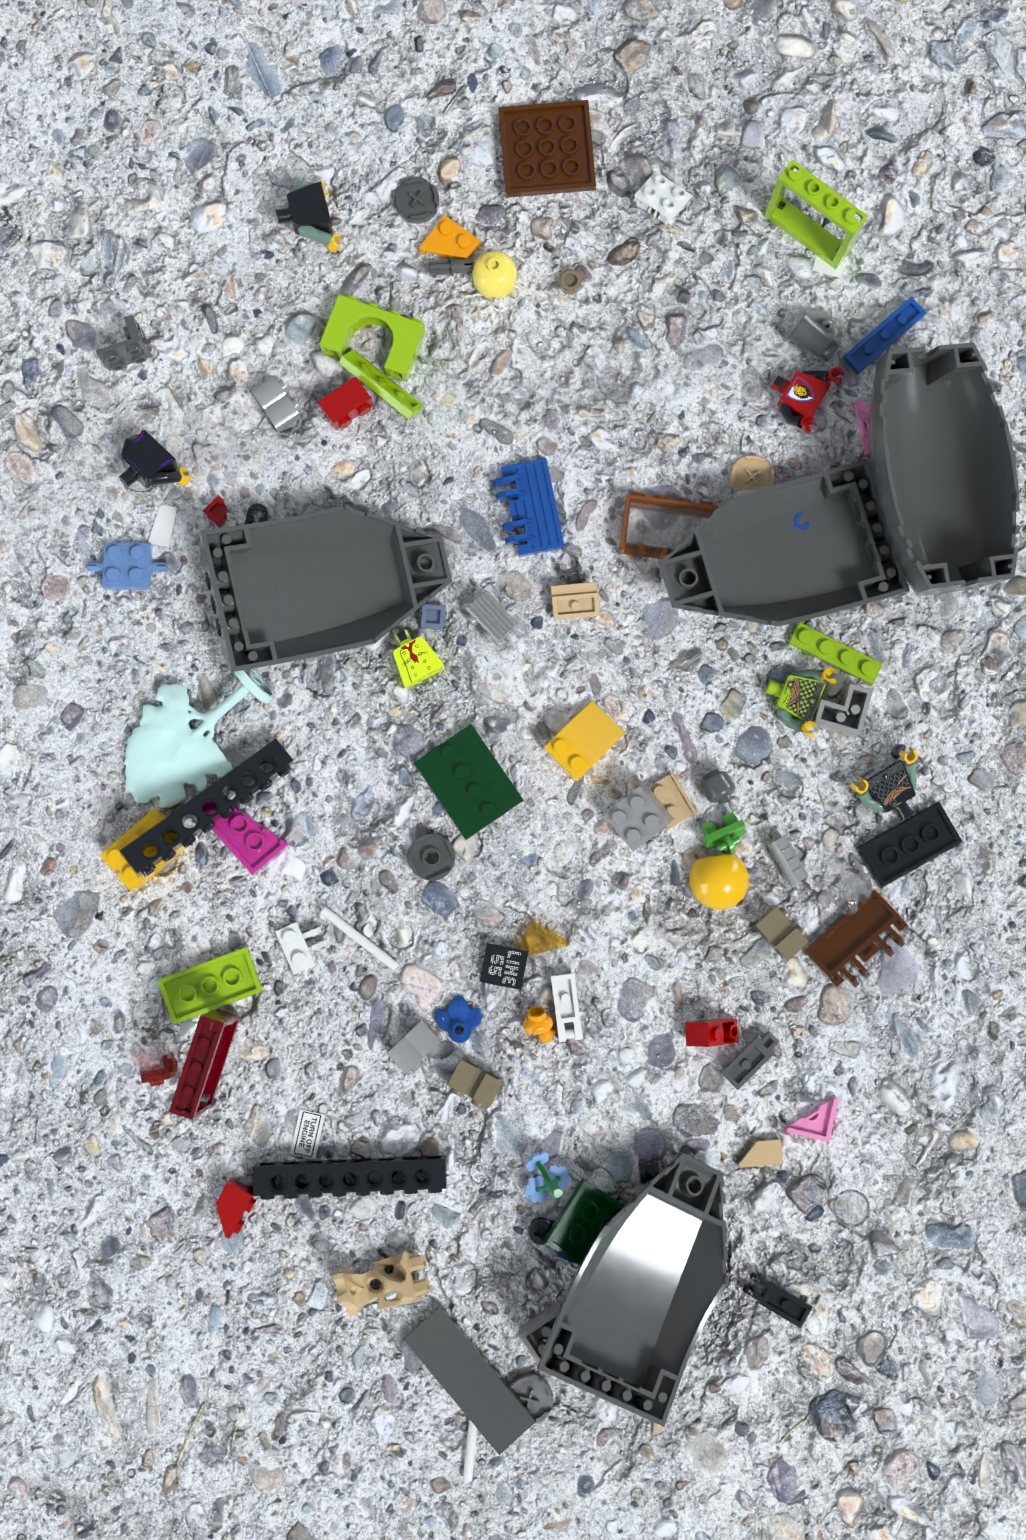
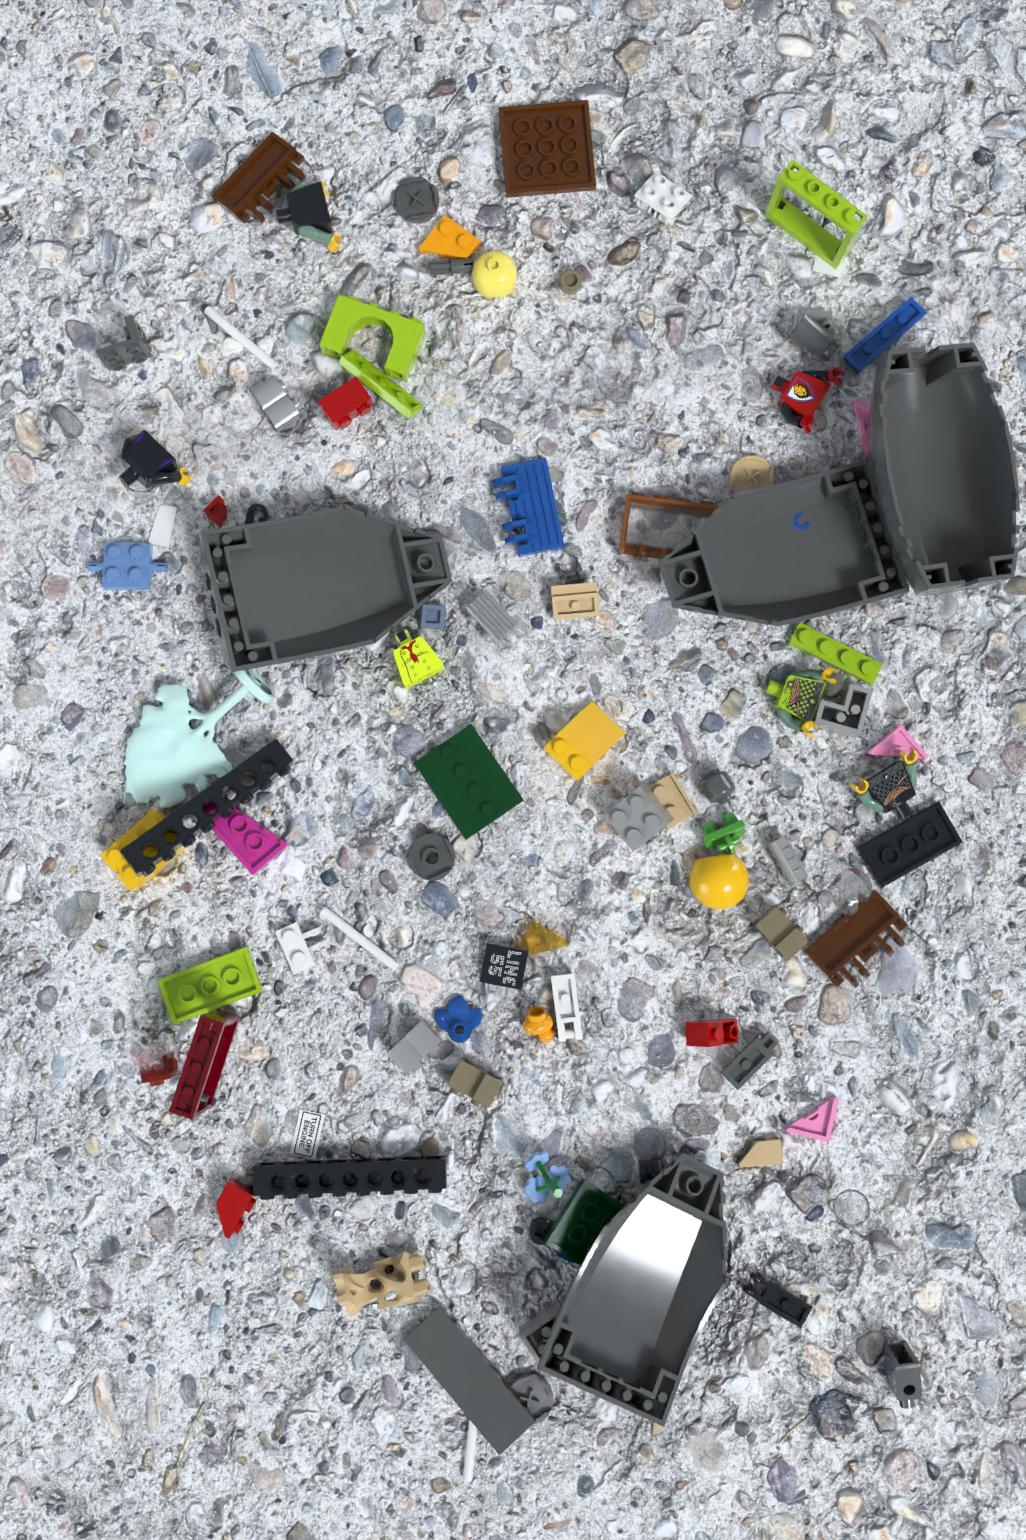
(240, 337): none -> white bar
(258, 175): none -> reddish brown hinge
(896, 741): none -> bright pink tile
(903, 1373): none -> dark grey torso

